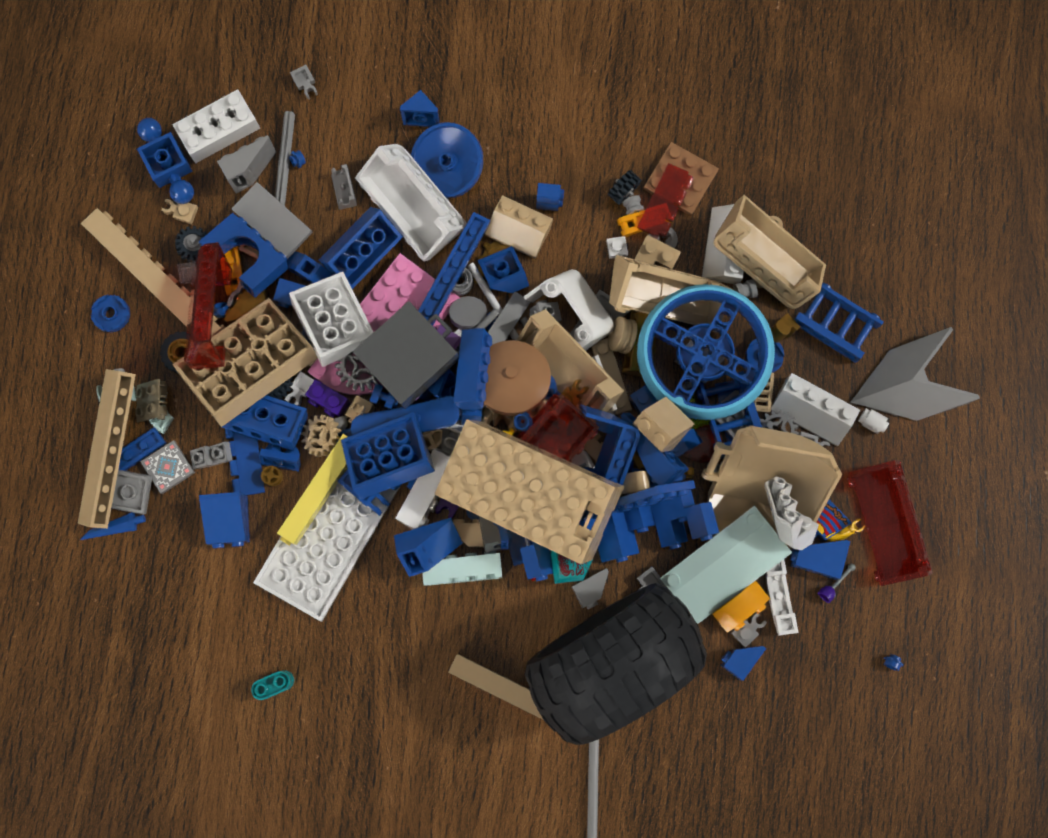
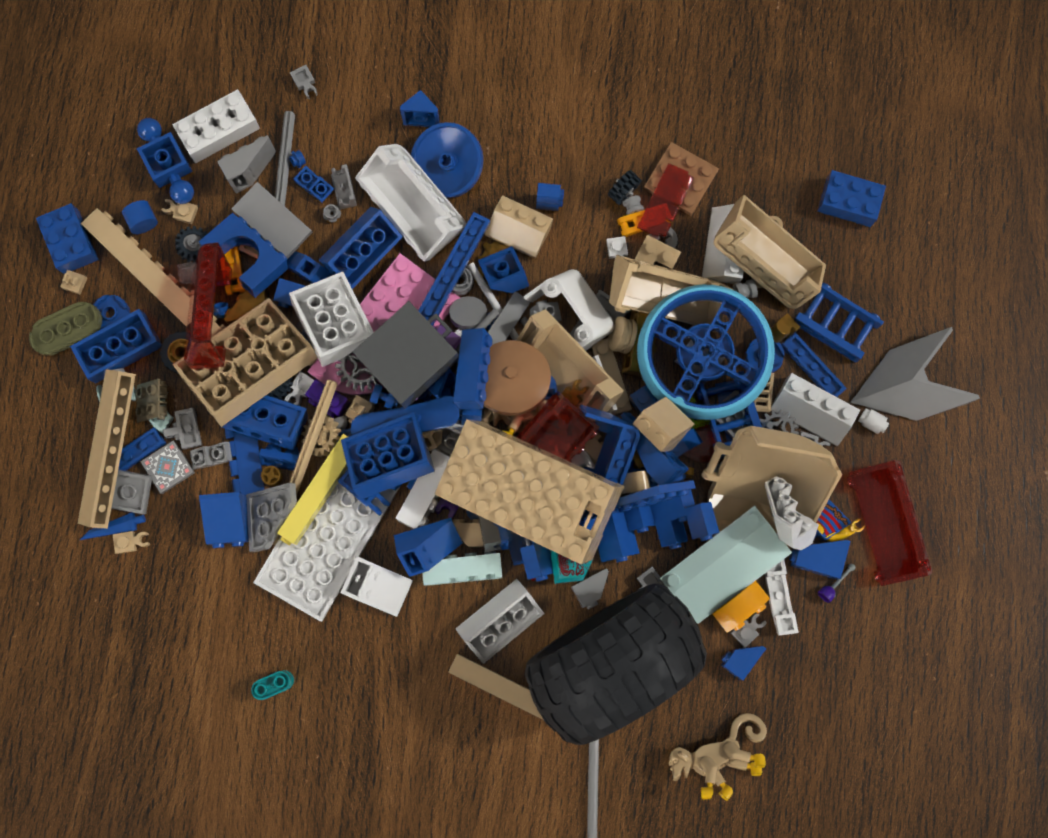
(65, 328): none -> olive tile
(67, 238): none -> blue brick
(73, 282): none -> tan tile
(116, 345): none -> blue brick
(127, 542): none -> tan plate
(139, 217): none -> blue piece
(185, 429): none -> light grey hinge
(232, 299): light grey piece -> none
(267, 513): none -> light grey plate
(312, 436): none -> tan axle
(313, 184): none -> blue slope
(331, 208): none -> light grey plate
(376, 586): none -> white slope
(499, 621): none -> white slope
(523, 426): blue plate -> none
(712, 757): none -> tan animal
(812, 365): none -> blue tile
(851, 198): none -> blue brick
(893, 662): blue plate -> none

